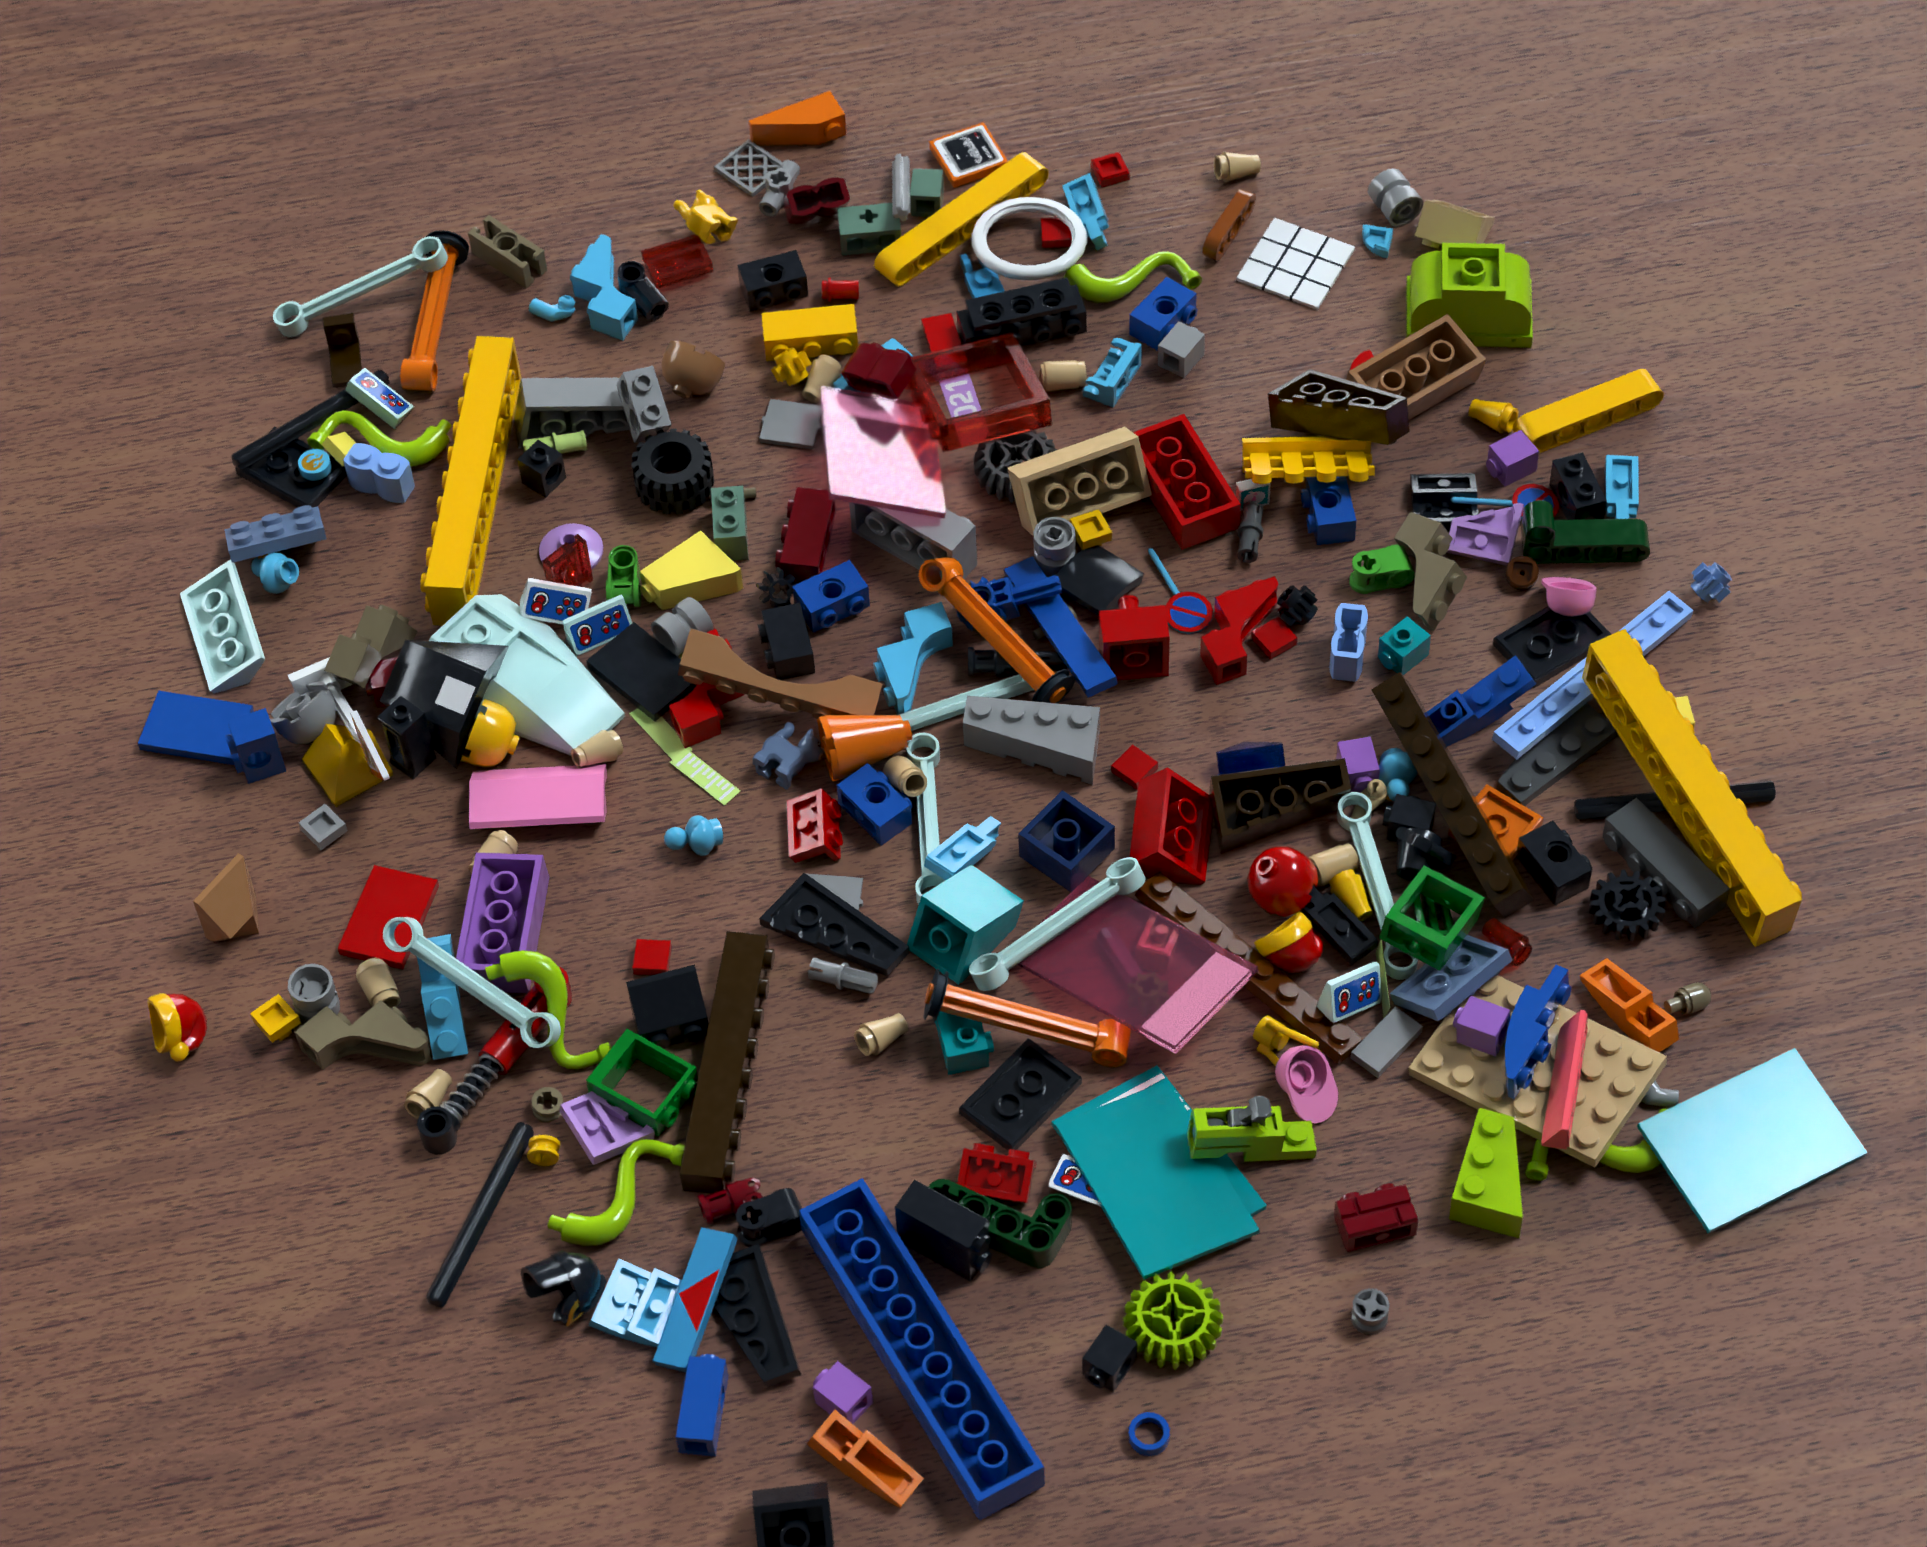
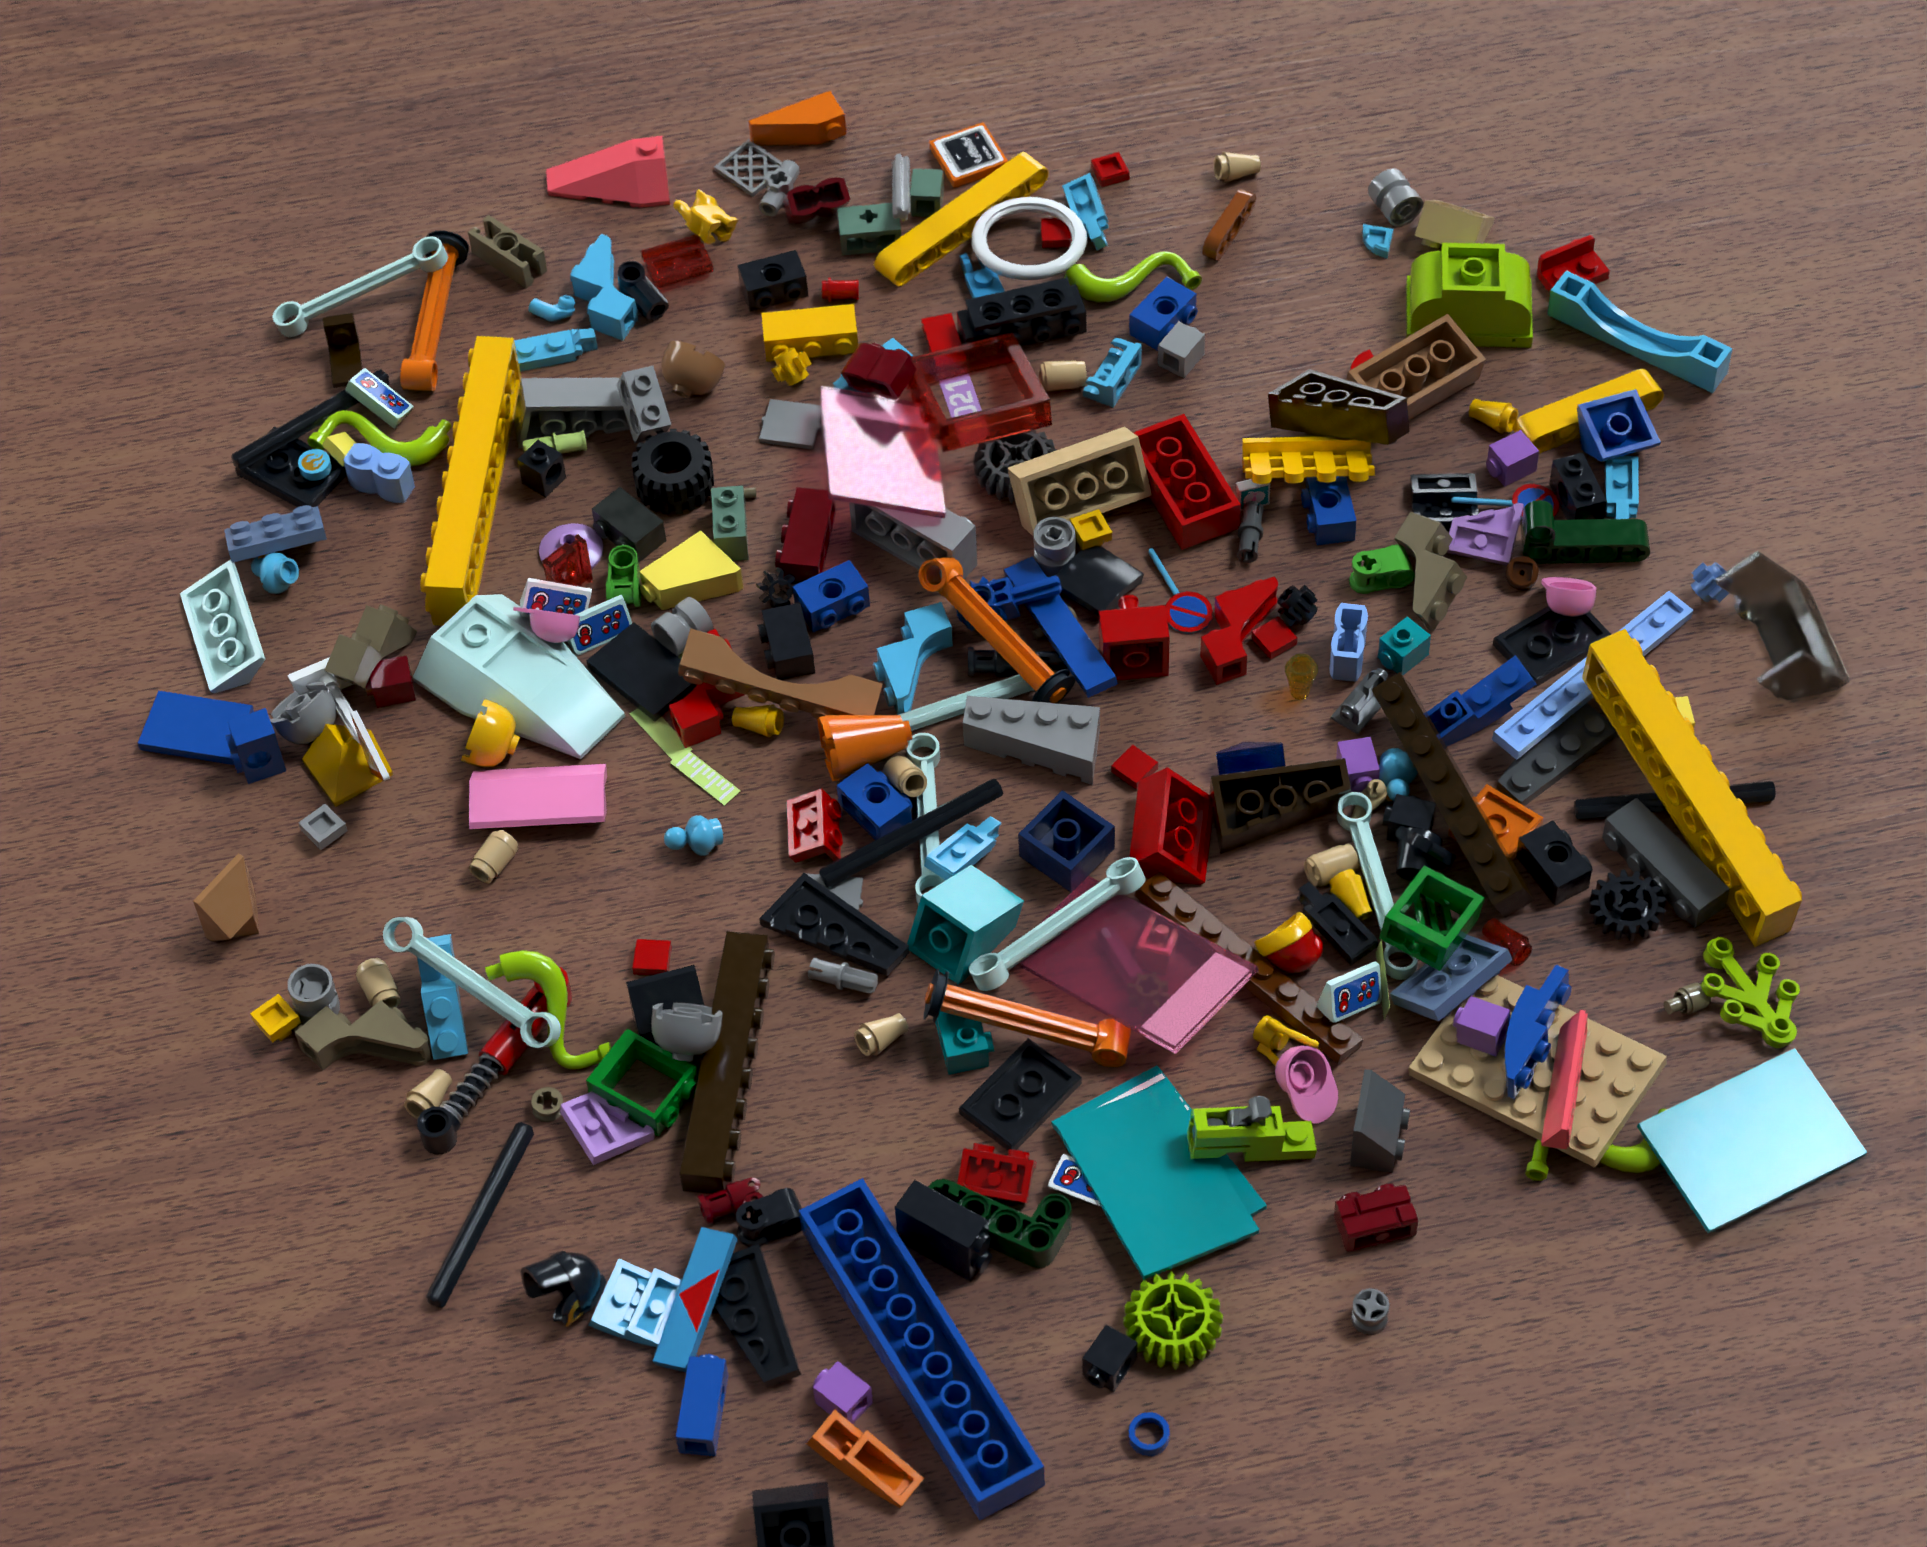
(176, 1024): piece -> none
(385, 897): red tile -> none
(407, 737): black window -> none
(447, 685): black wedge -> none
(503, 912): medium lavender slope -> none
(543, 1150): yellow bush -> none
(552, 626): none -> bright pink cap
(554, 348): none -> medium azure hinge
(598, 749): tan cone -> none
(611, 1223): lime animal -> none
(622, 172): none -> coral wedge
(628, 523): none -> pearl dark grey brick
(685, 1029): none -> light grey cylinder
(759, 719): none -> yellow cone
(785, 757): sand blue animal -> none
(822, 373): tan cone -> none
(911, 832): none -> black axle
(1282, 880): red cylinder -> none
(1295, 263): white piece -> none
(1300, 674): none -> clear yellow cone
(1361, 703): none -> dark grey hinge
(1378, 1125): none -> dark grey slope
(1386, 1042): light grey tile -> none
(1489, 1178): lime wedge -> none
(1574, 257): none -> red bracket
(1615, 426): none -> blue slope
(1630, 1006): orange slope -> none
(1661, 1097): light grey arm -> none
(1687, 357): none -> medium azure arch
(1775, 1026): none -> lime plant
(1789, 626): none -> clear smoke windscreen

